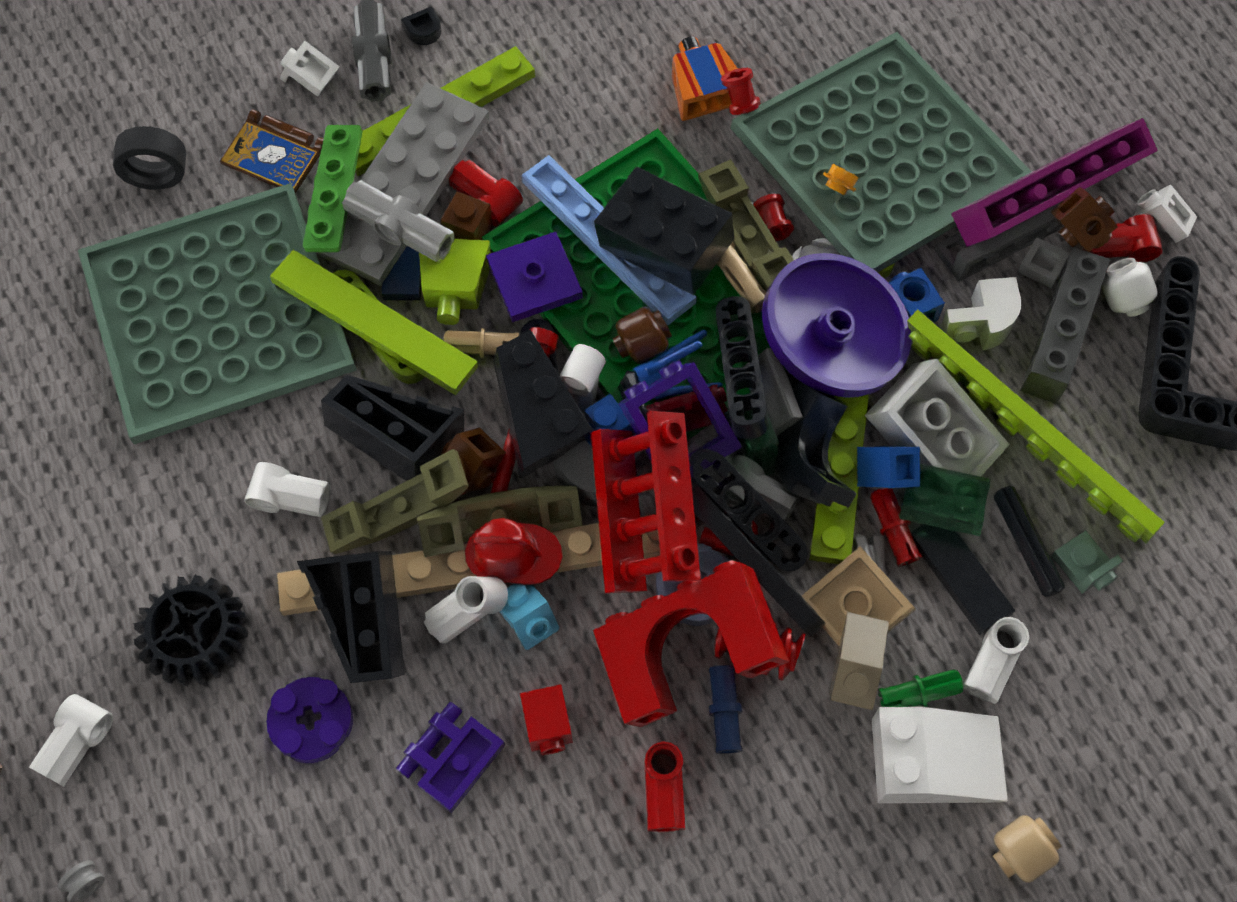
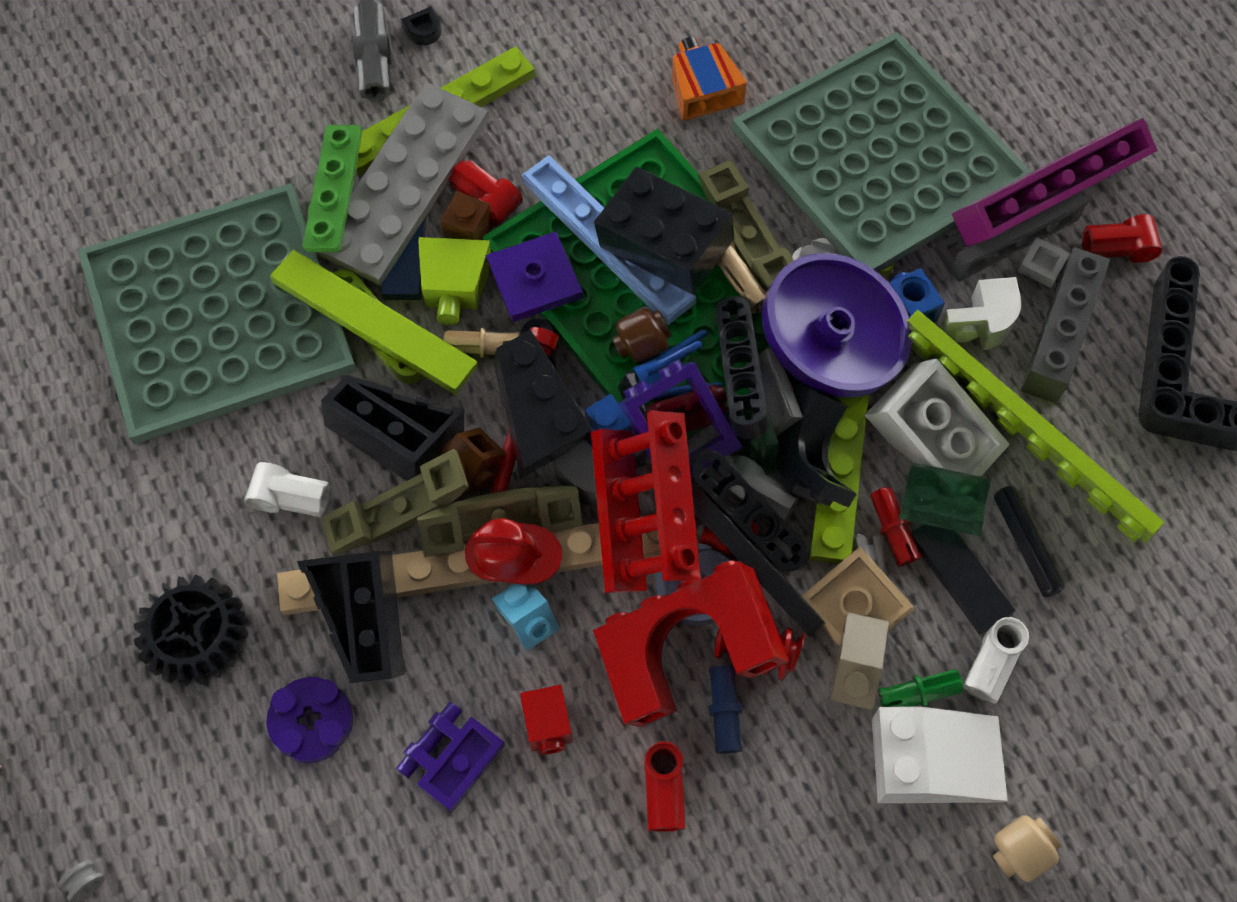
(77, 727): white piece -> none
(152, 142): black tyre -> none
(272, 151): piece -> none
(308, 68): white bracket -> none
(398, 220): light grey piece -> none
(464, 606): white piece -> none
(582, 374): white piece -> none
(740, 91): red bush -> none
(772, 213): red bush -> none
(840, 179): light orange plate -> none
(888, 466): blue brick -> none
(1085, 220): reddish brown brick -> none
(1086, 563): sand green bracket -> none
(1129, 287): white head -> none
(1169, 211): white bracket -> none

